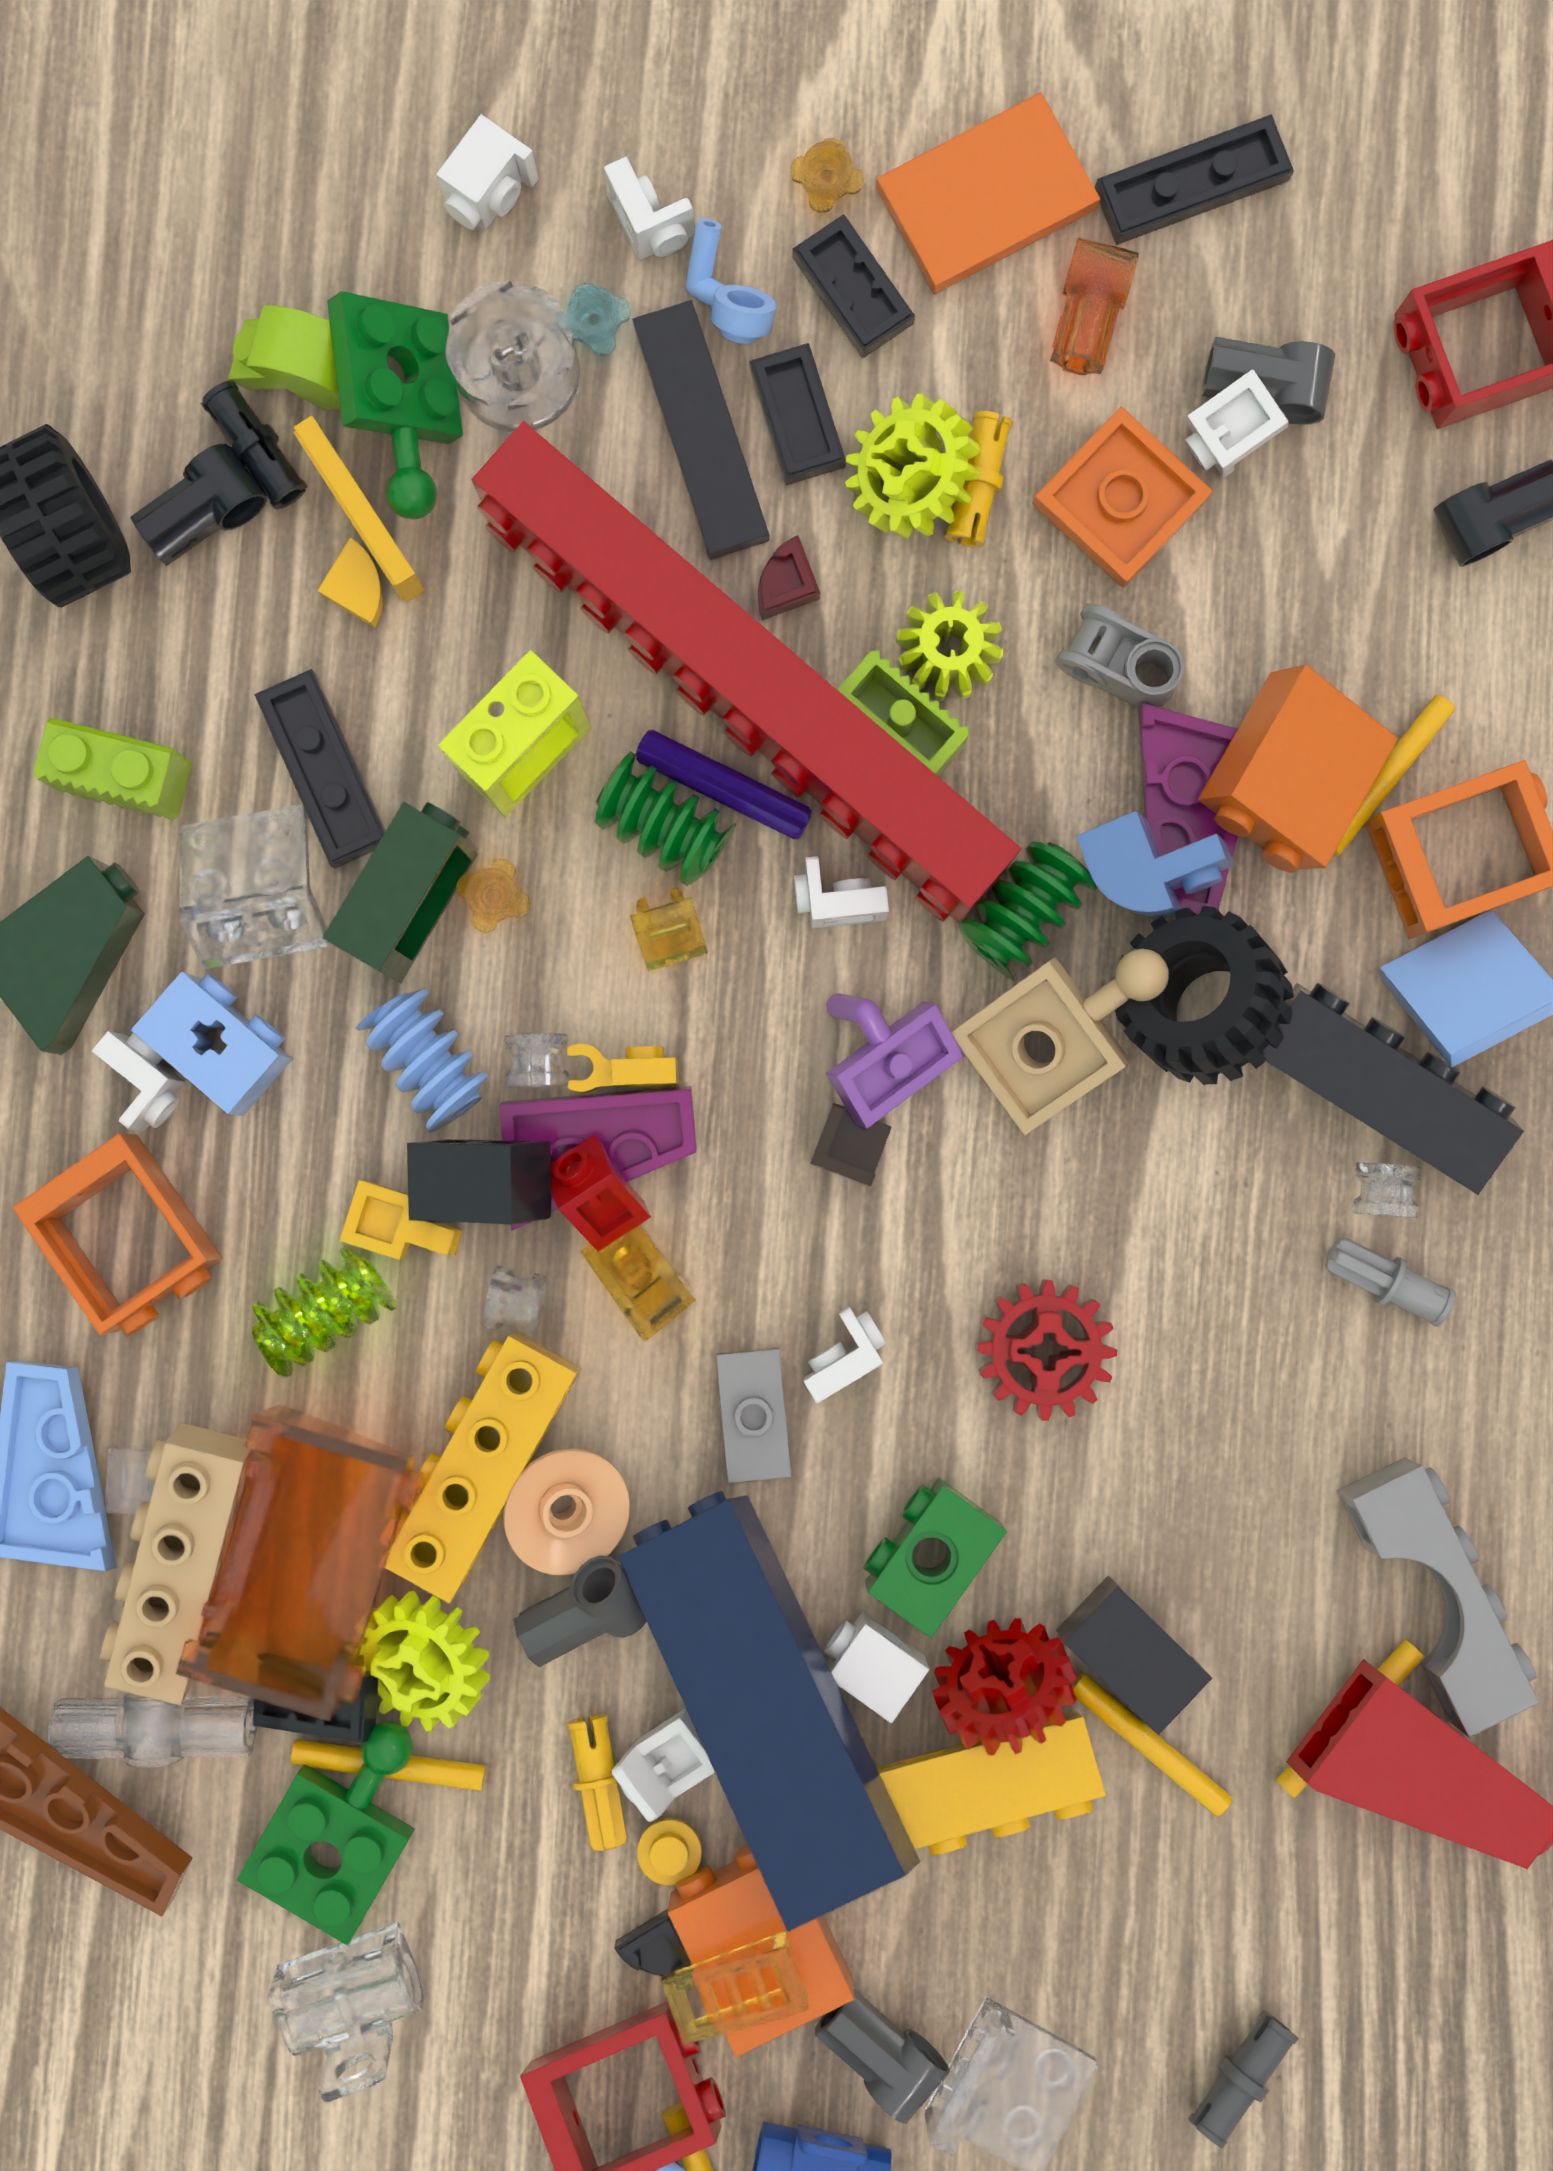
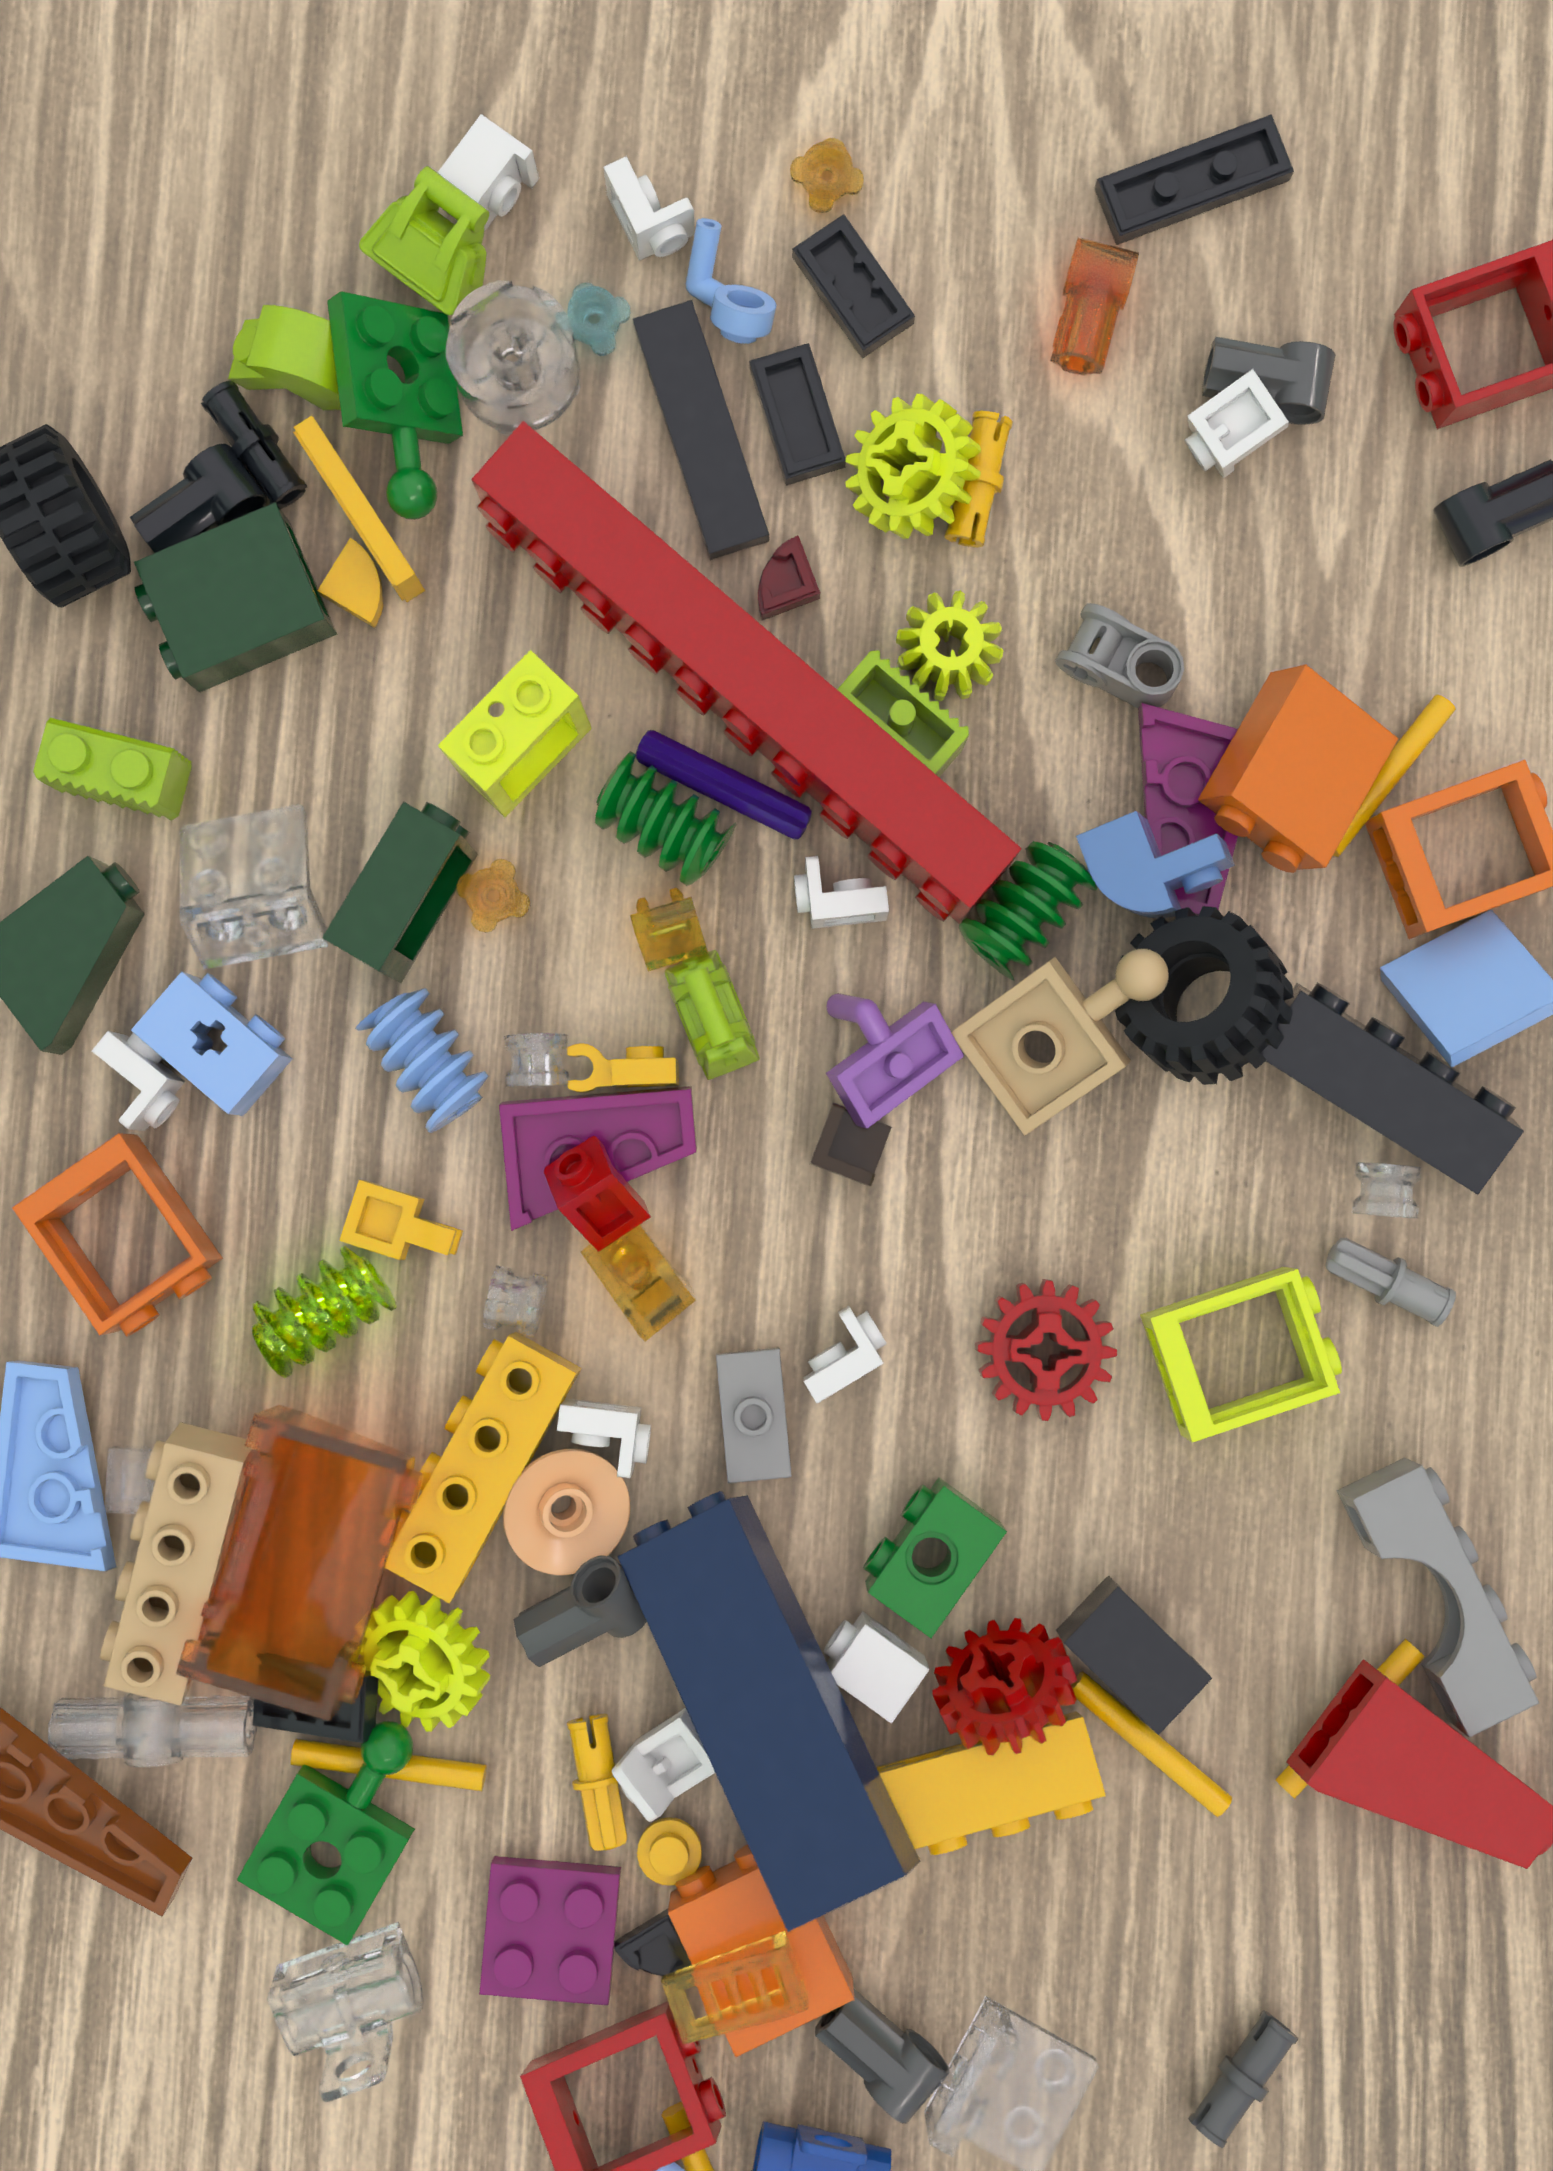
(232, 599): none -> dark green brick
(322, 768): black tile -> none
(425, 248): none -> lime piece
(479, 1181): black panel -> none
(550, 1930): none -> magenta plate
(597, 1422): none -> white bracket
(711, 1014): none -> lime piece
(987, 193): orange tile -> none
(1122, 497): orange plate -> none
(1316, 1355): none -> neon yellow window

